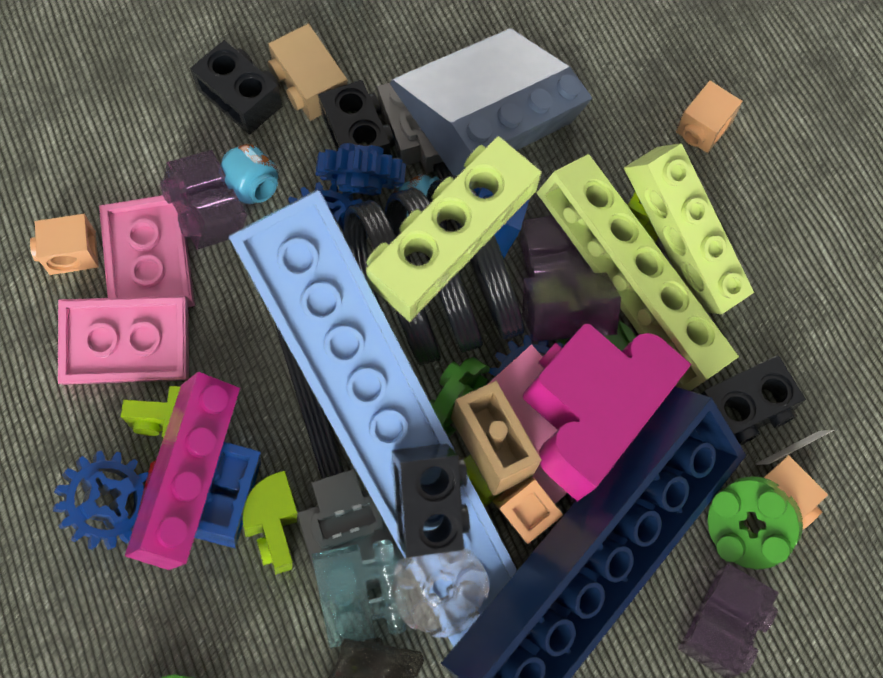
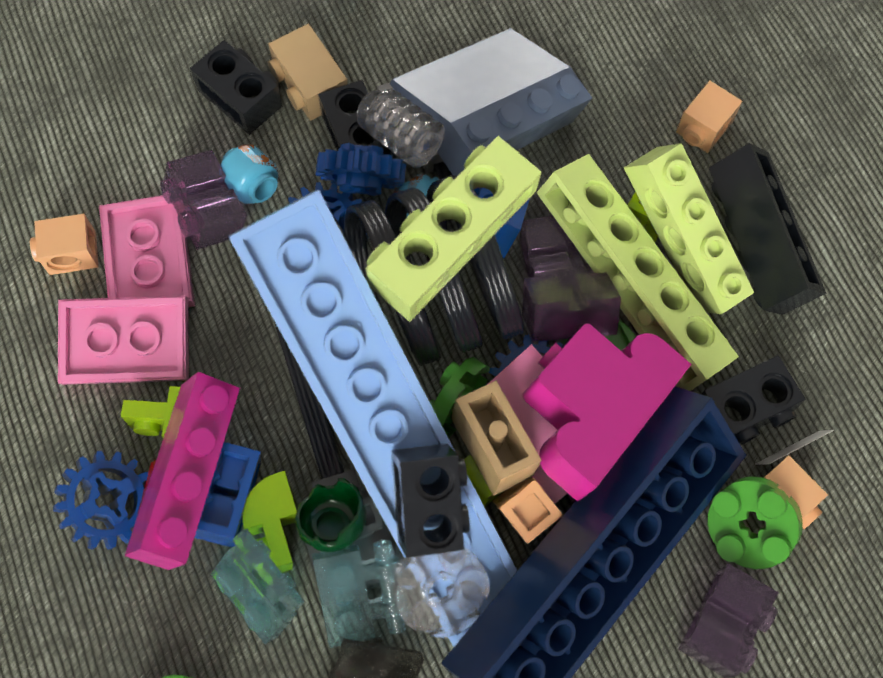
(257, 587): none -> clear light blue plate
(331, 516): none -> dark green hair
(400, 126): none -> clear piece
(765, 230): none -> black brick

